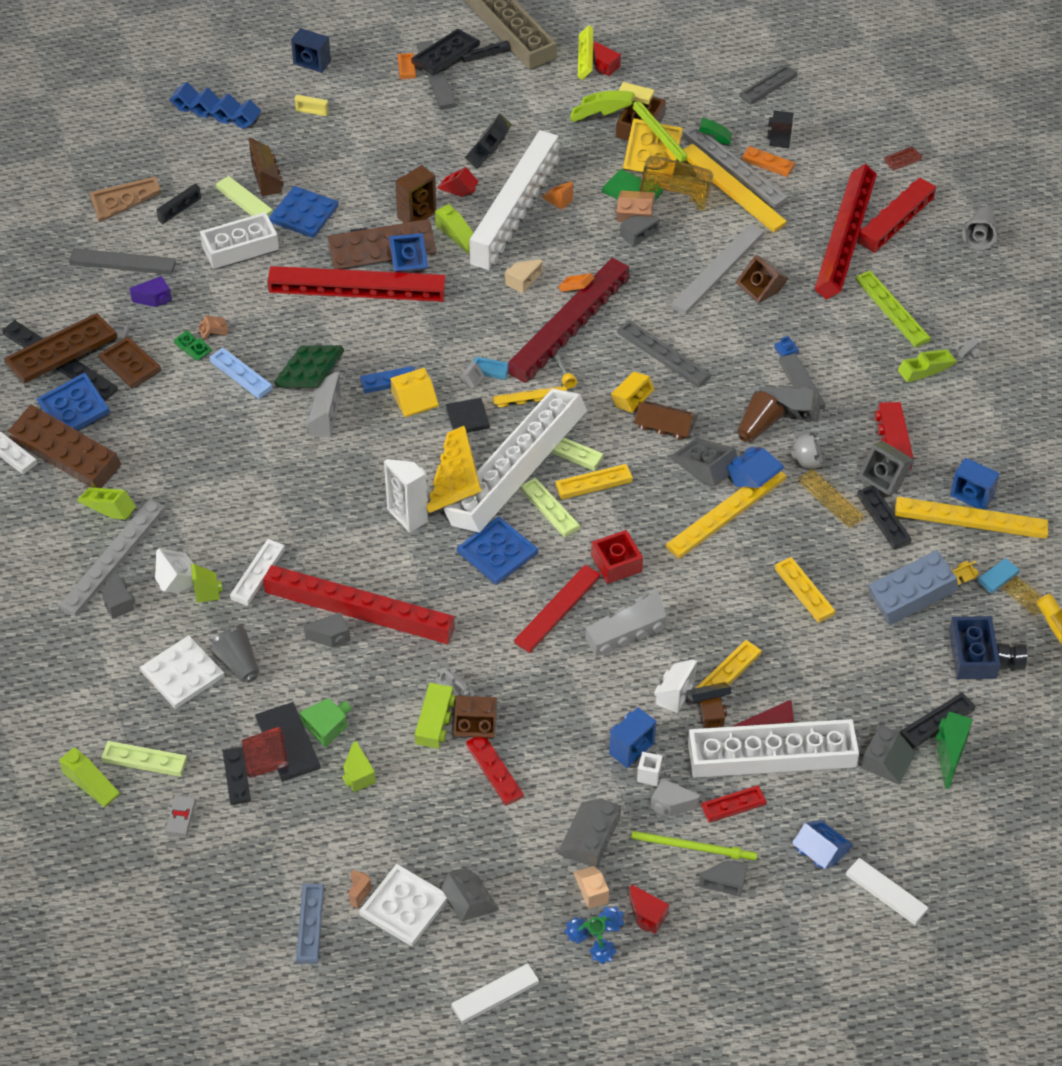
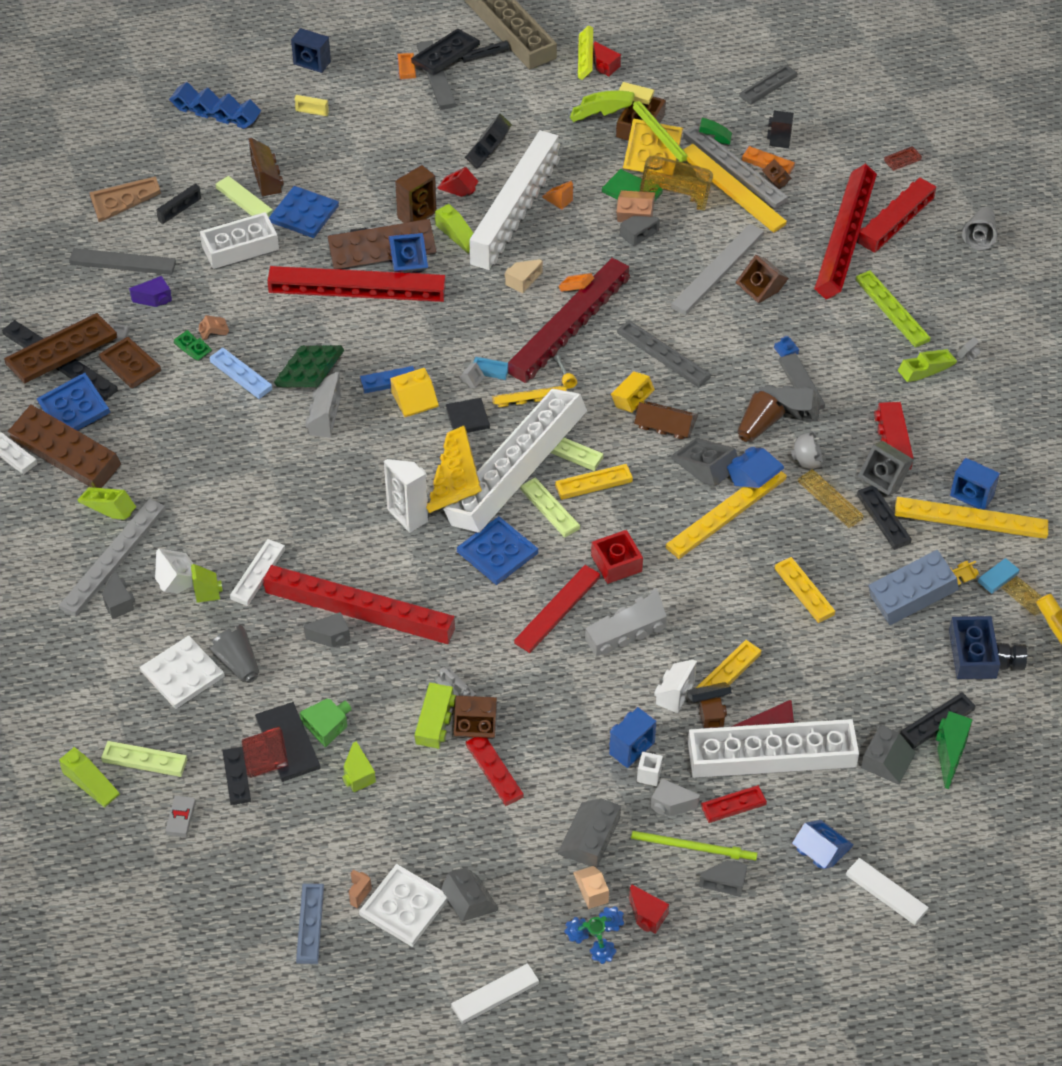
(776, 174): none -> reddish brown brick

